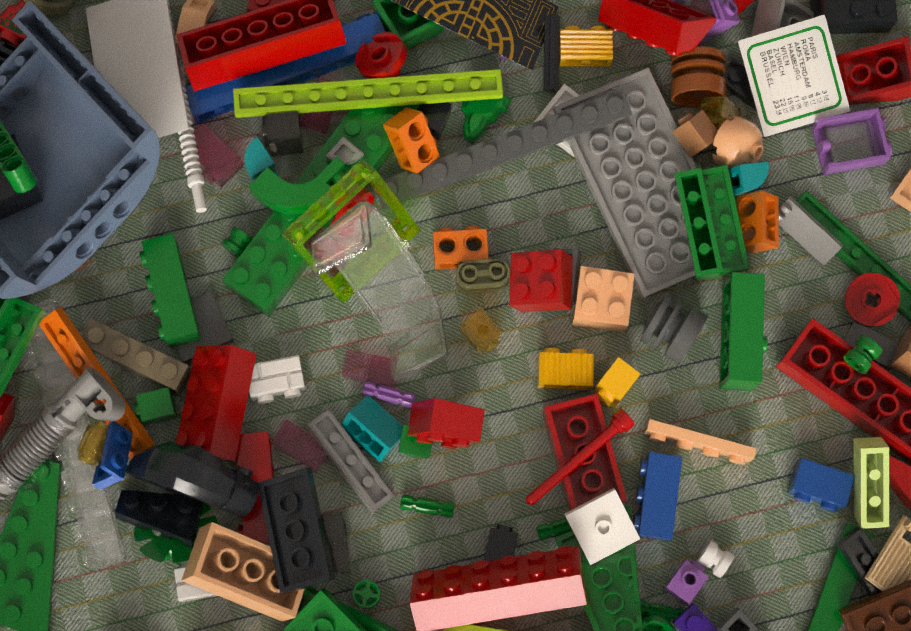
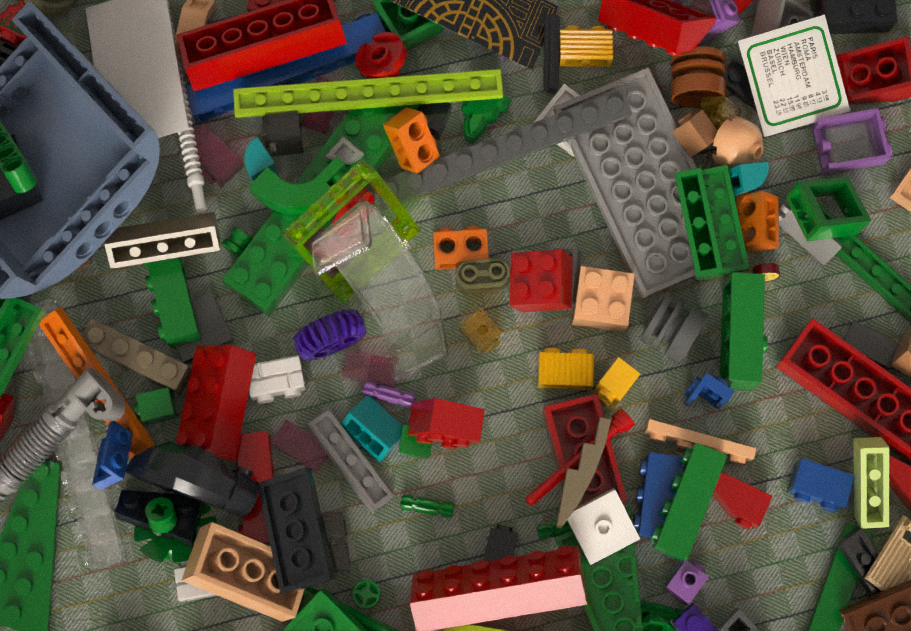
(92, 443): clear yellow brick -> none
(159, 521): none -> green wheel
(163, 240): none -> dark tan brick
(330, 334): none -> dark purple gear
(578, 480): none -> dark tan slope
(689, 501): none -> green brick
(711, 389): none -> blue bracket
(715, 559): white wheel -> none
(741, 501): none -> red slope
(770, 270): none -> dark red tile
(815, 226): none -> green window
(862, 354): green wheel -> none
(876, 284): red plate -> none

